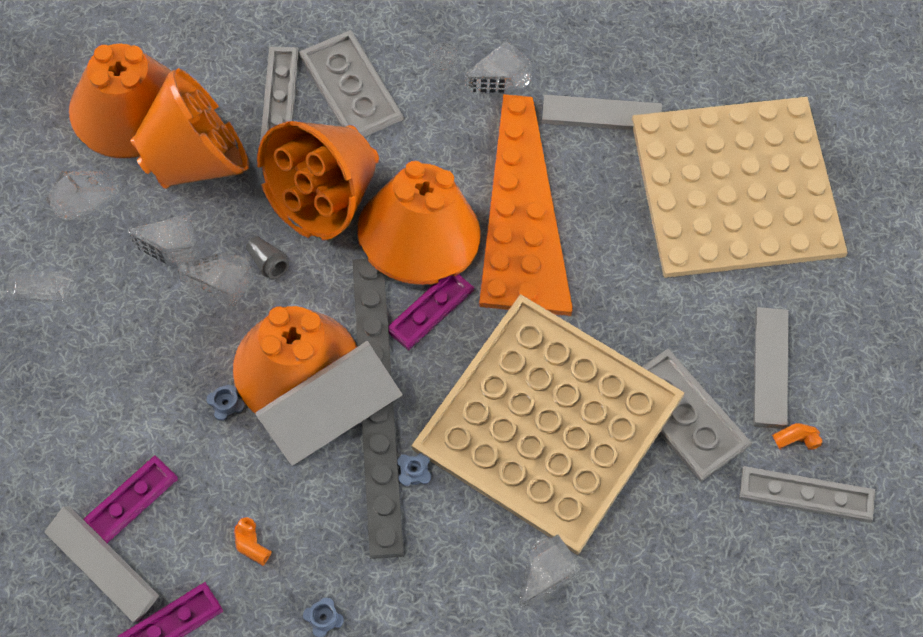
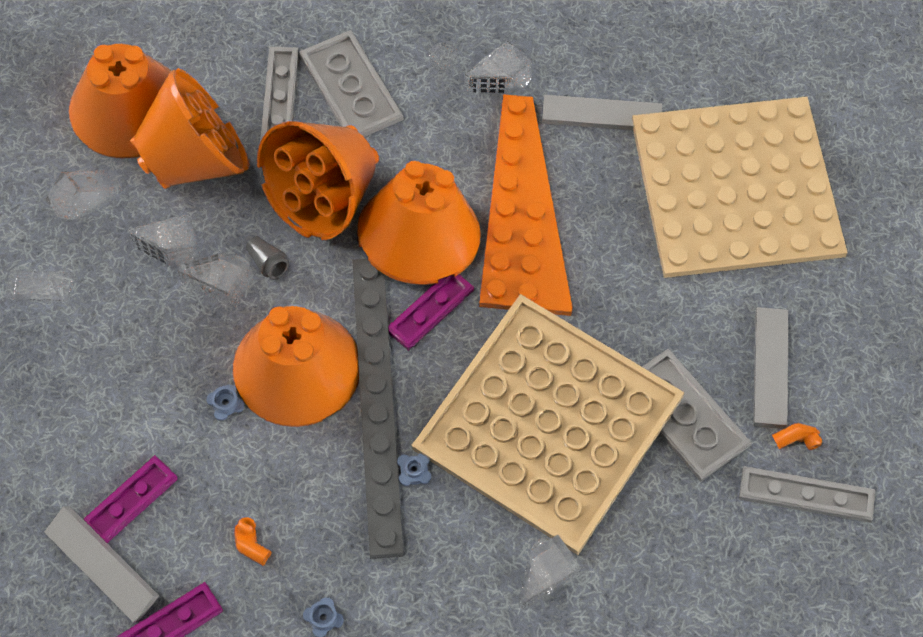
(329, 403): light grey tile -> none

